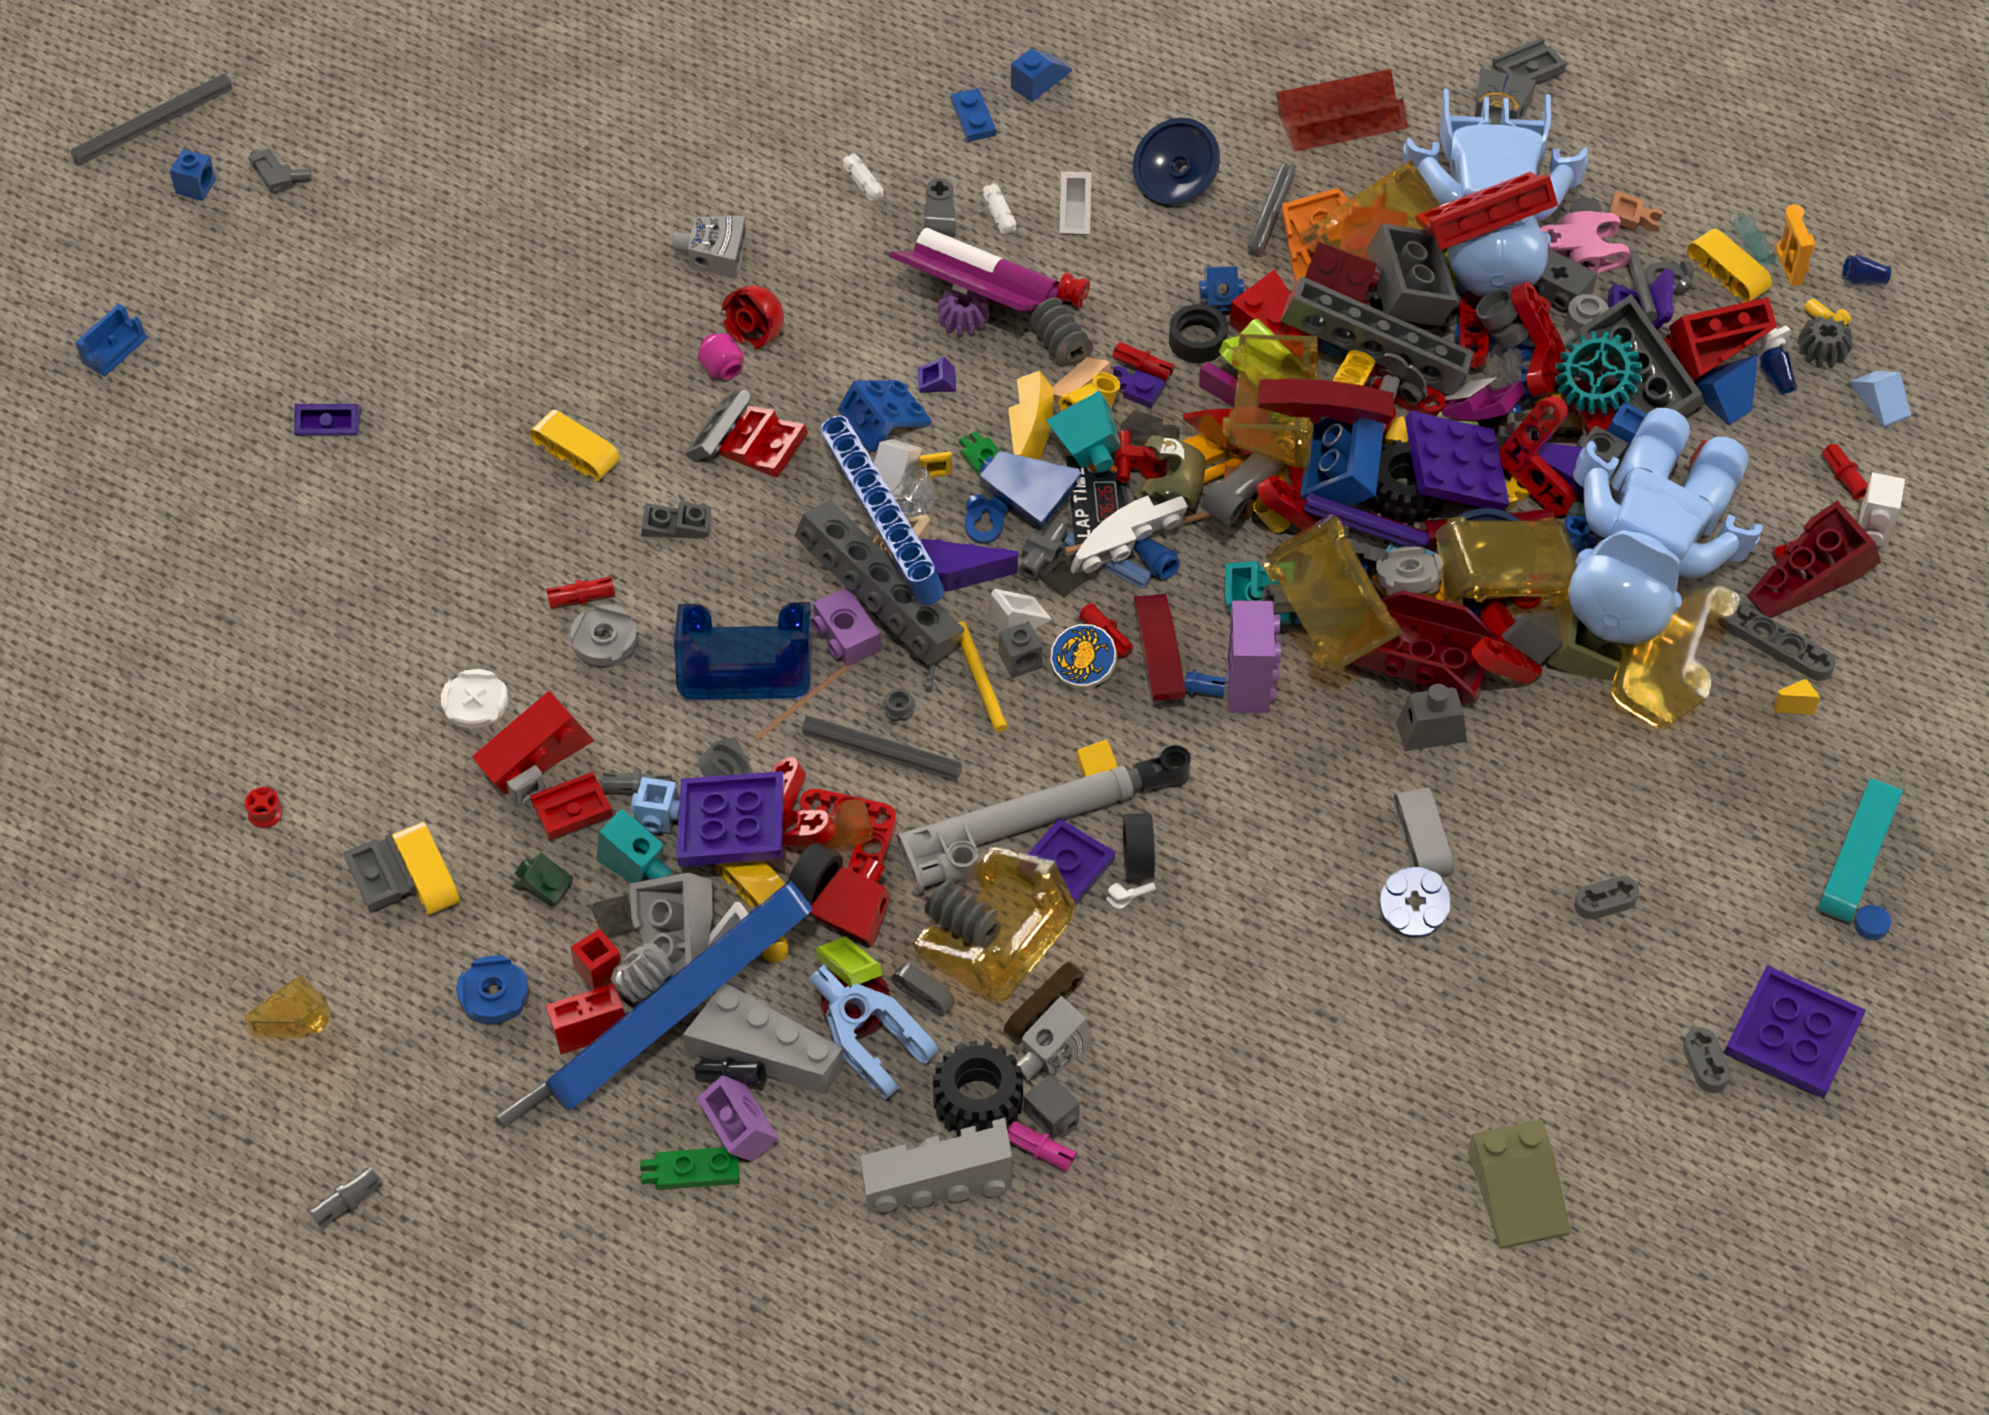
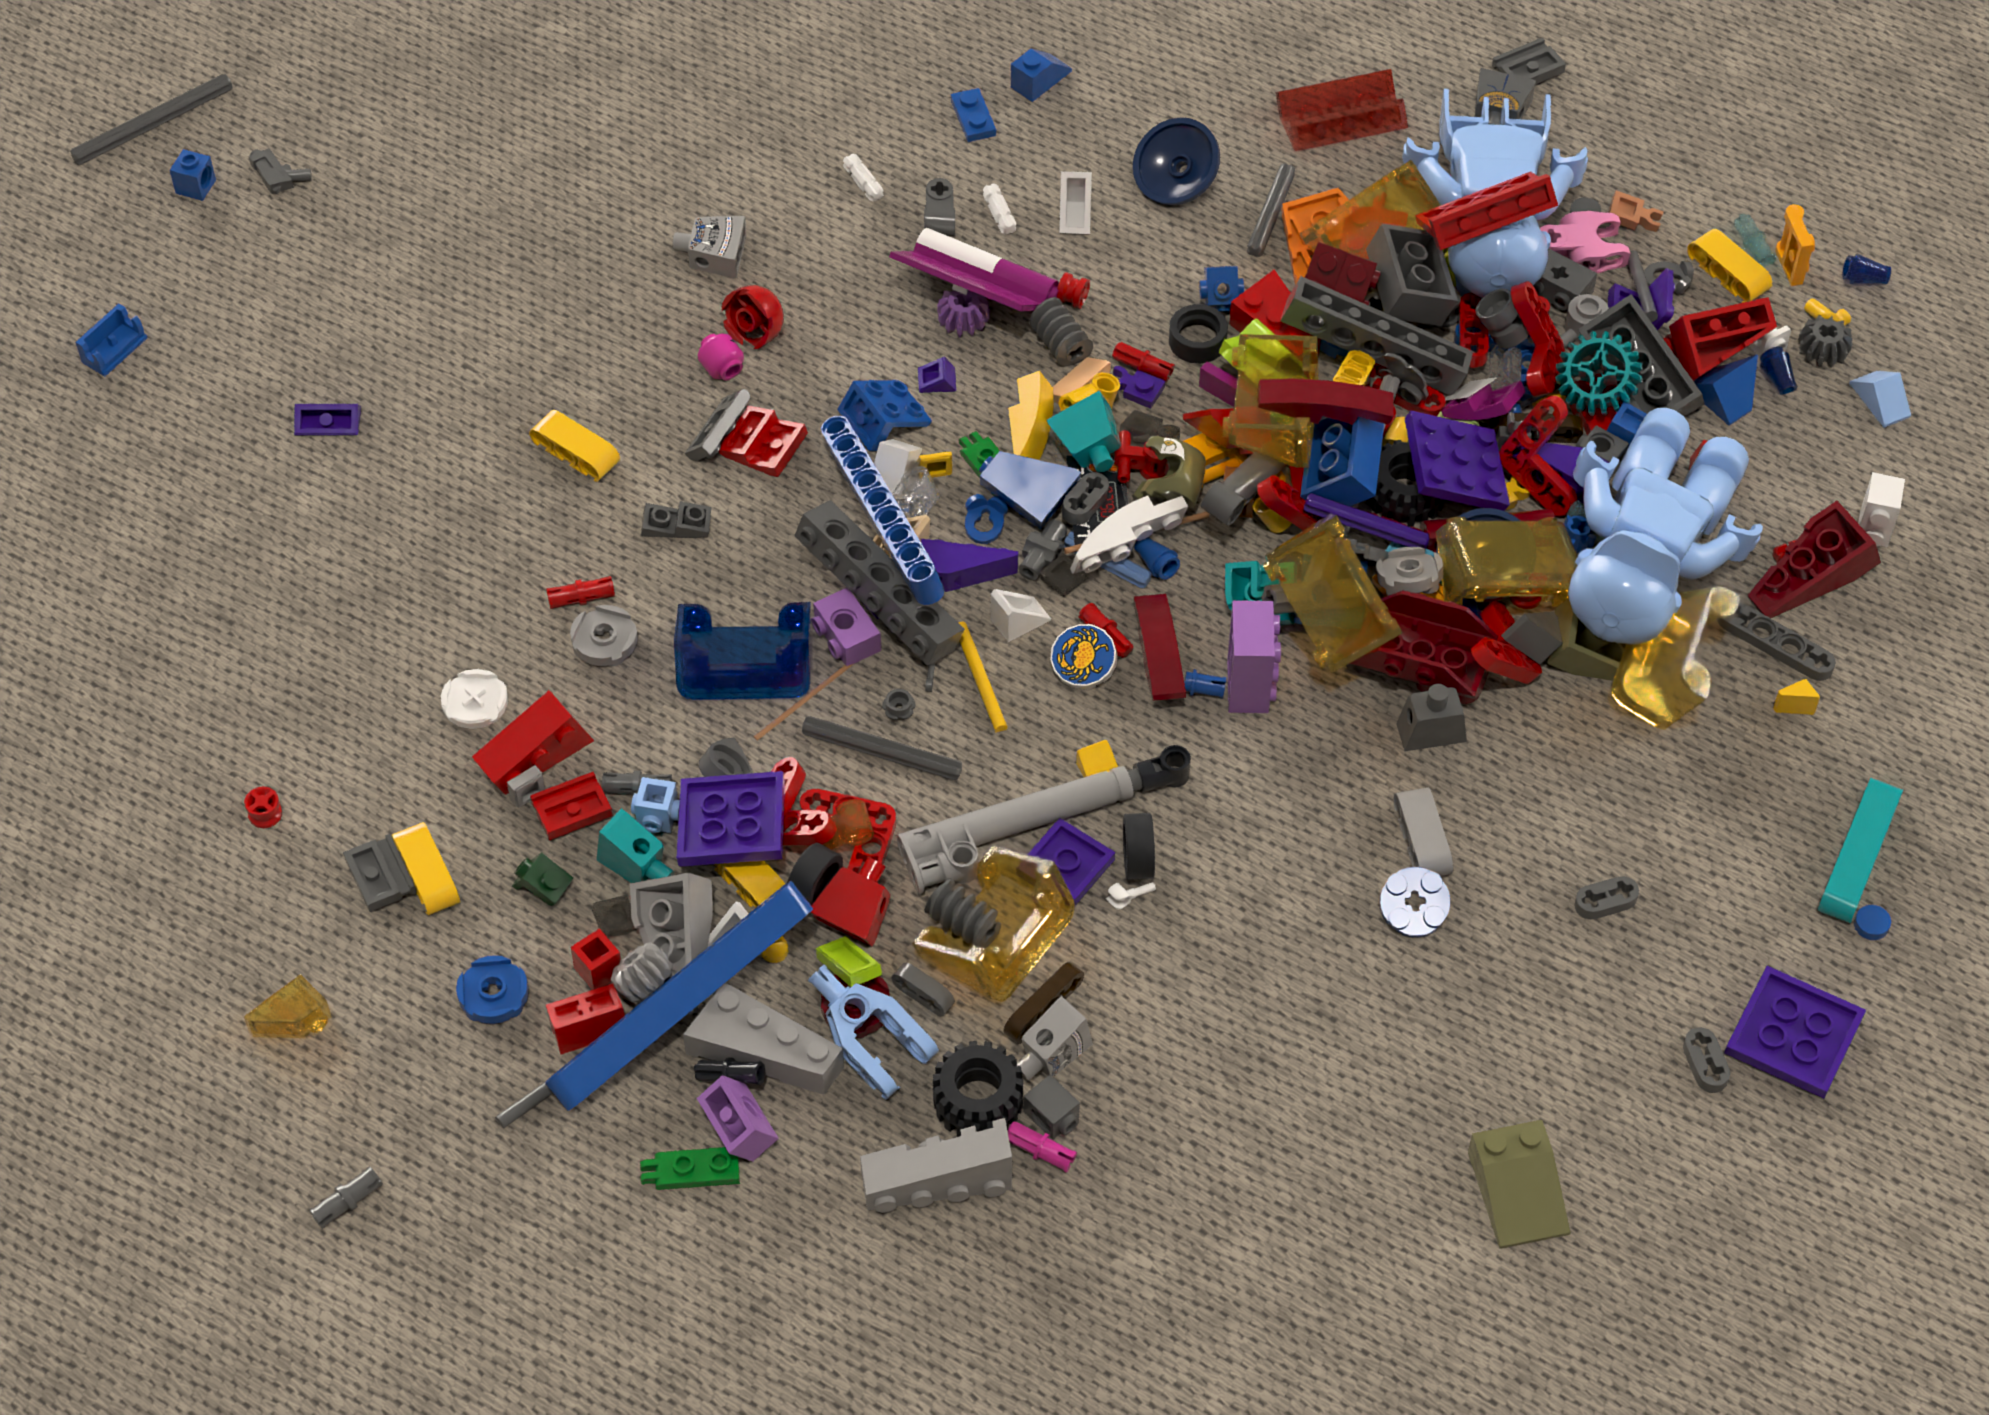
(1020, 649): dark grey brick -> none
(1091, 502): none -> dark grey beam
(1845, 471): red axle -> none

